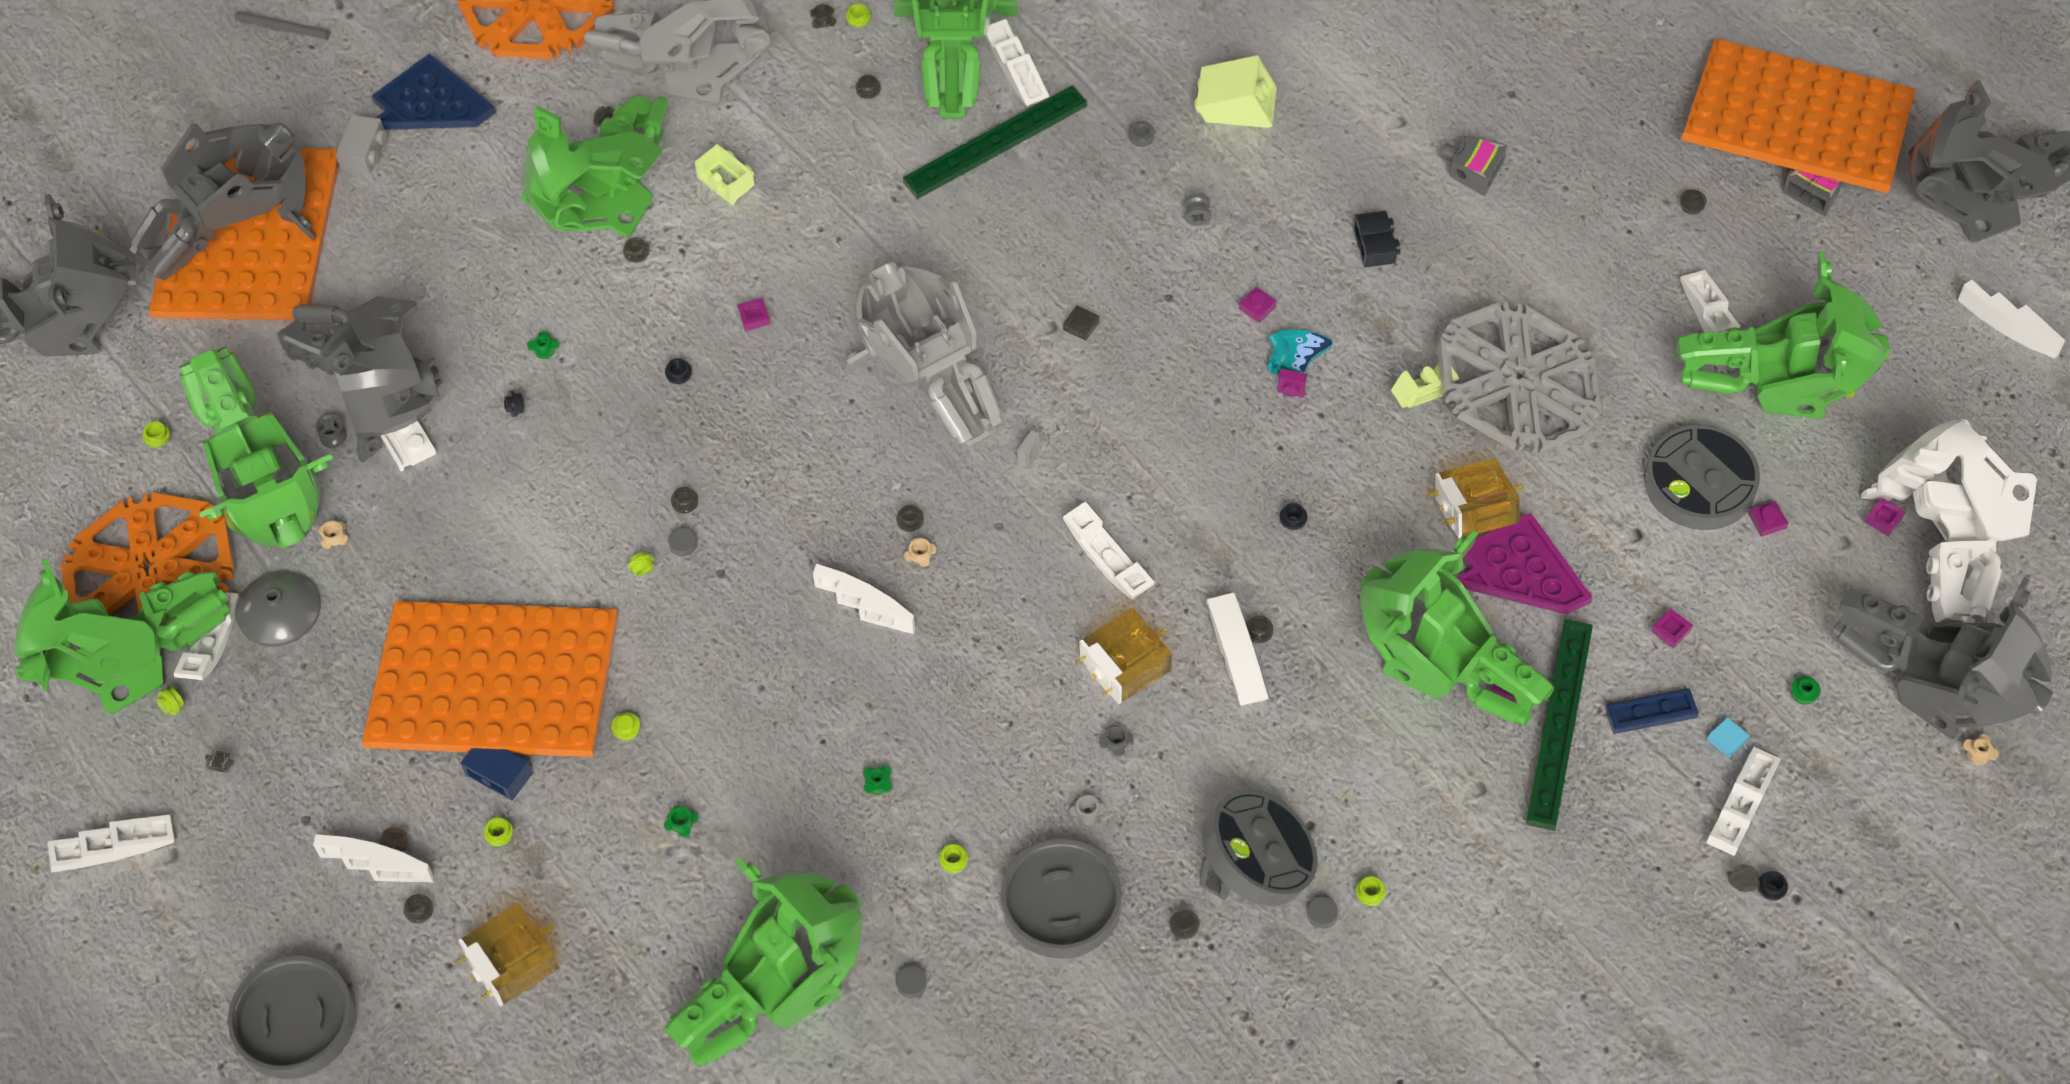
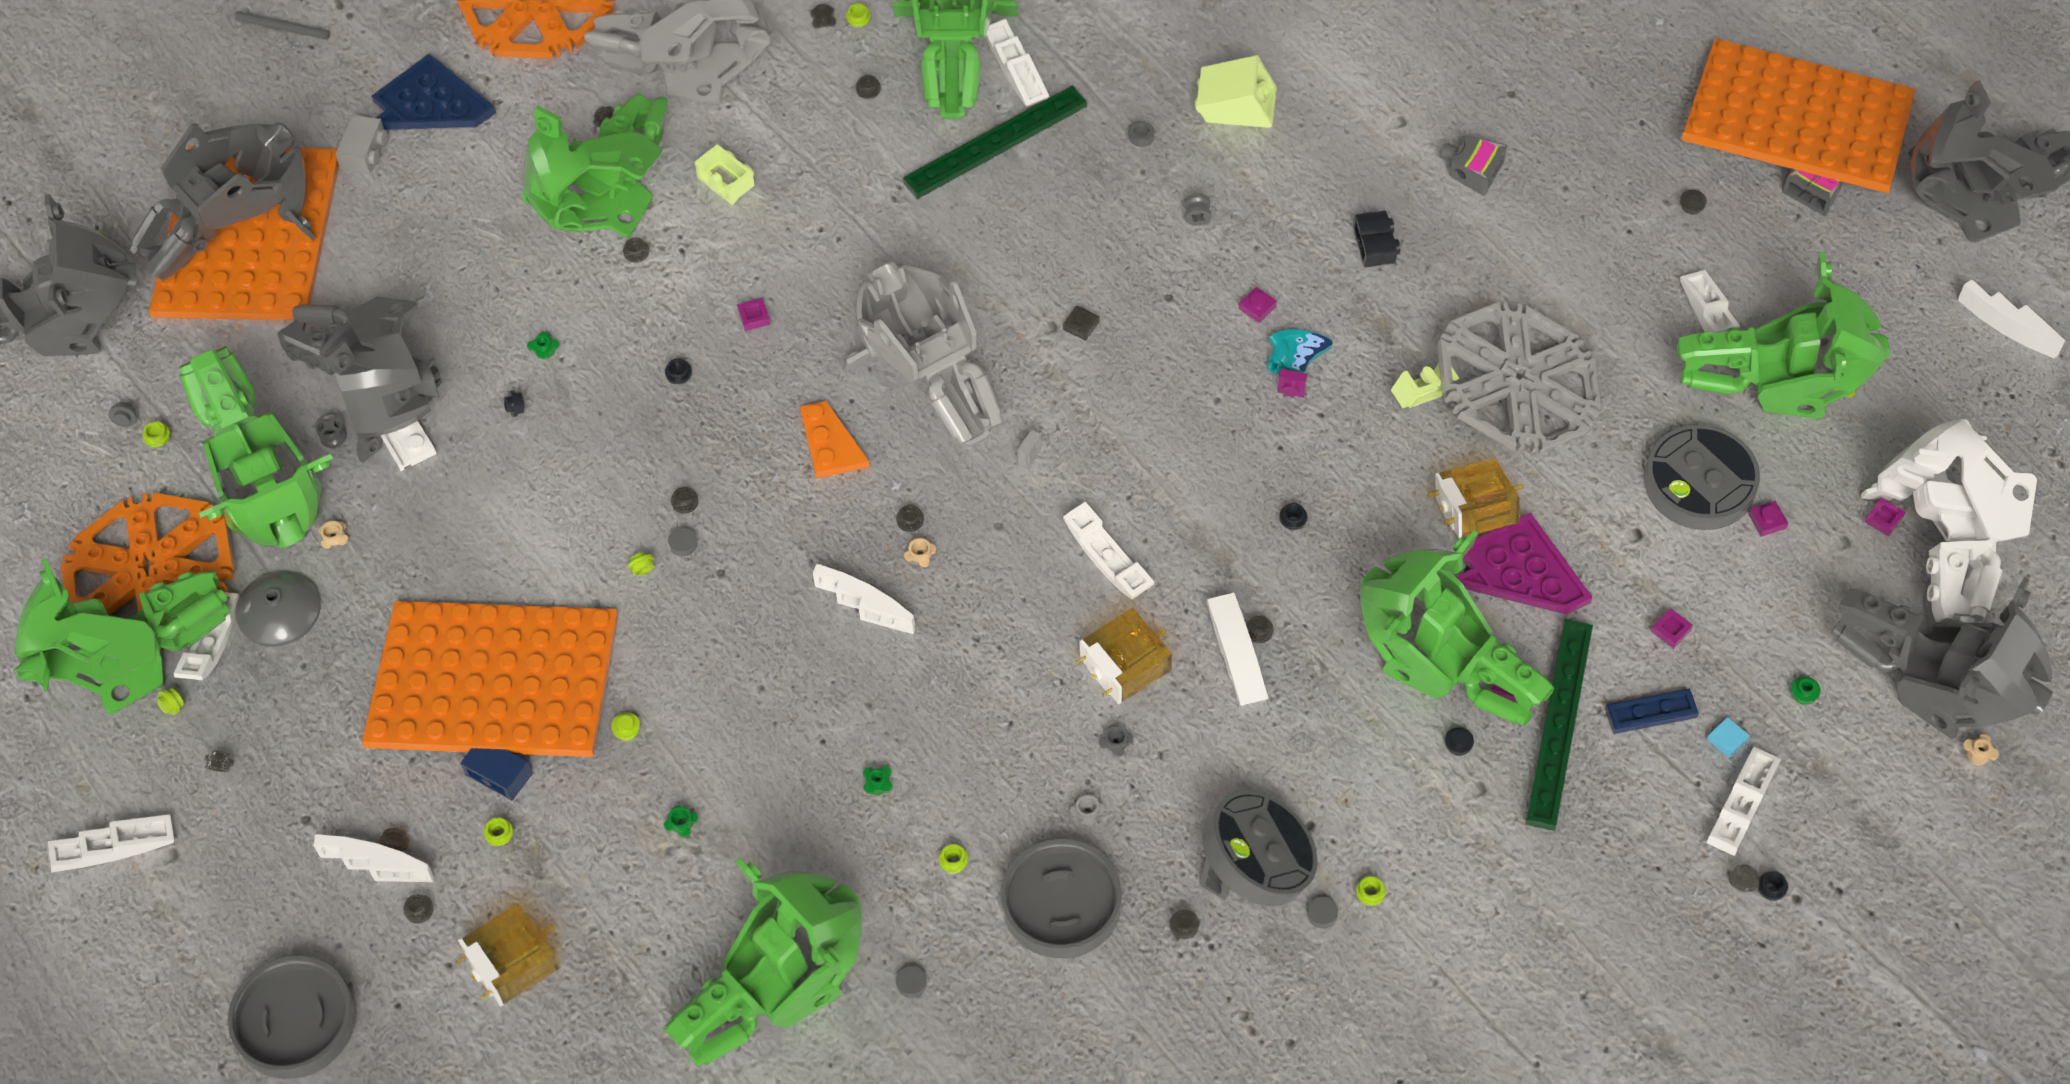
(123, 414): none -> dark grey plate
(829, 442): none -> orange wing
(1459, 741): none -> black plate

